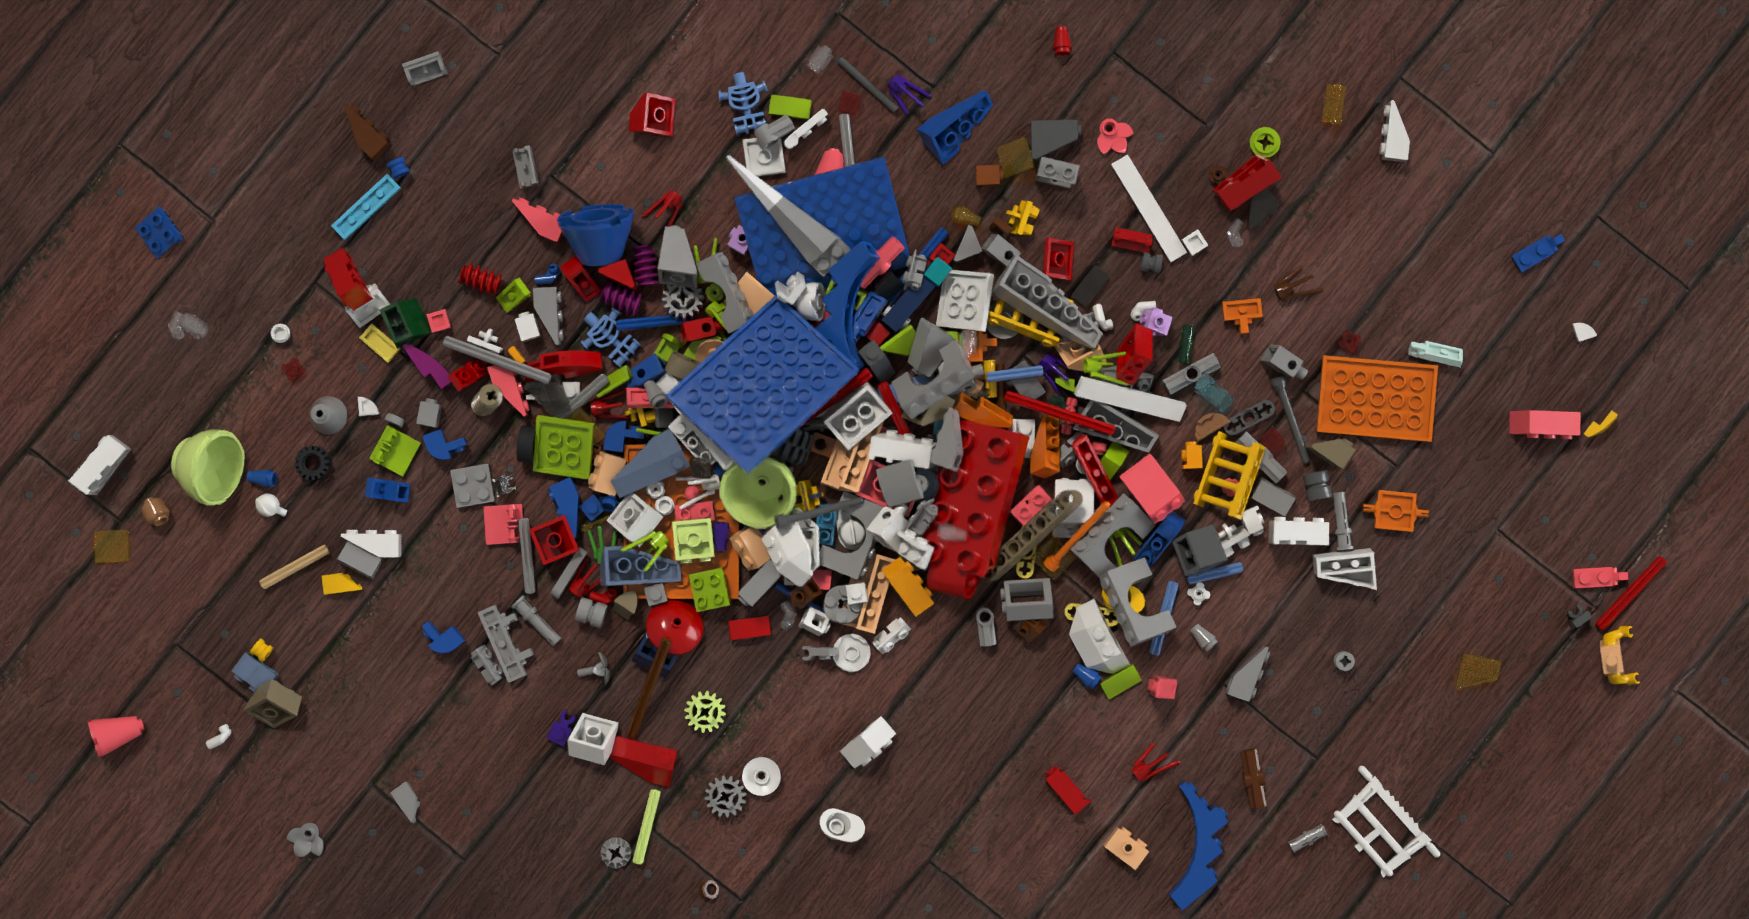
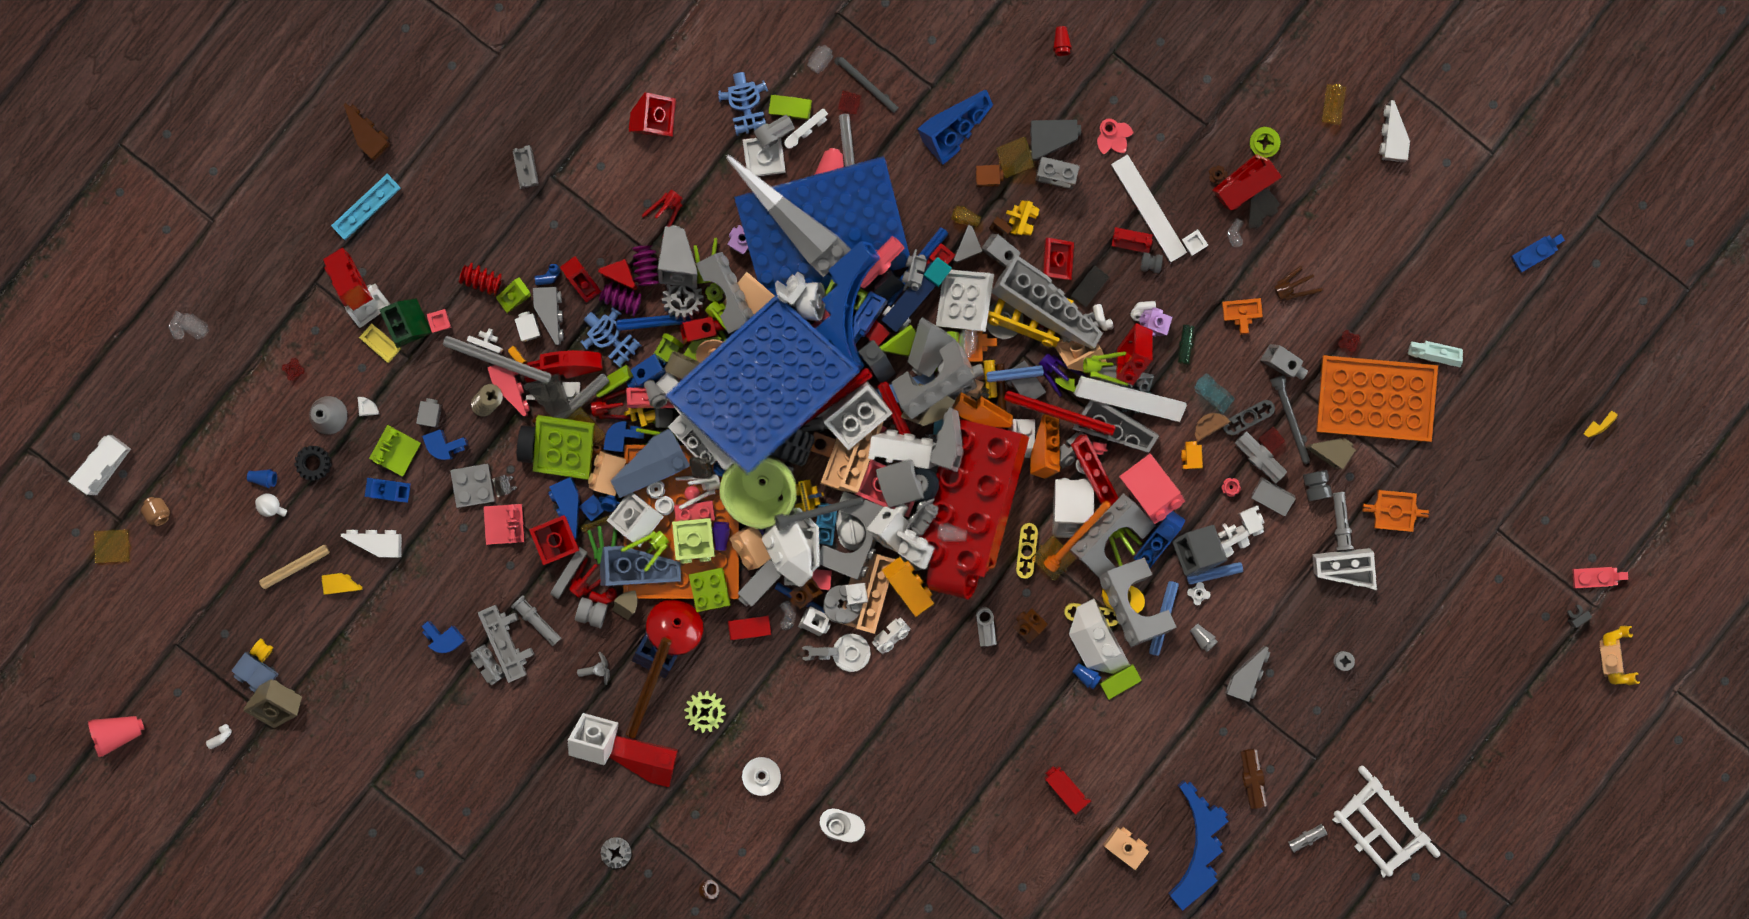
(158, 232): blue hinge -> none
(209, 465): yellowish green piece -> none
(280, 333): white plate -> none
(306, 843): light grey plate -> none
(359, 560): light grey hinge -> none
(395, 420): light grey tile -> none
(398, 168): blue wheel -> none
(406, 800): light grey slope -> none
(424, 68): light grey hinge -> none
(429, 366): magenta slope -> none
(468, 374): red slope -> none
(526, 552): light grey axle -> none
(543, 222): coral slope -> none
(560, 731): dark purple plate -> none
(597, 232): blue cone -> none
(646, 826): yellowish green axle -> none
(655, 594): light grey plate -> none
(721, 788): light grey gear -> none
(868, 743): white brick -> none
(899, 85): dark purple plant -> none
(1027, 610): light grey window -> none
(1036, 500): coral window -> none
(1038, 532): dark tan beam -> none
(1057, 399): clear green plate -> none
(1071, 403): coral axle -> none
(1113, 458): lime slope -> none
(1142, 770): red plant -> none
(1162, 687): coral slope -> none
(1180, 380): light grey piece -> none
(1242, 488): yellow fence -> none
(1298, 531): white wedge -> none
(1476, 670): clear yellow wing -> none
(1545, 423): coral wedge -> none
(1583, 331): white tile -> none
(1631, 593): red axle -> none

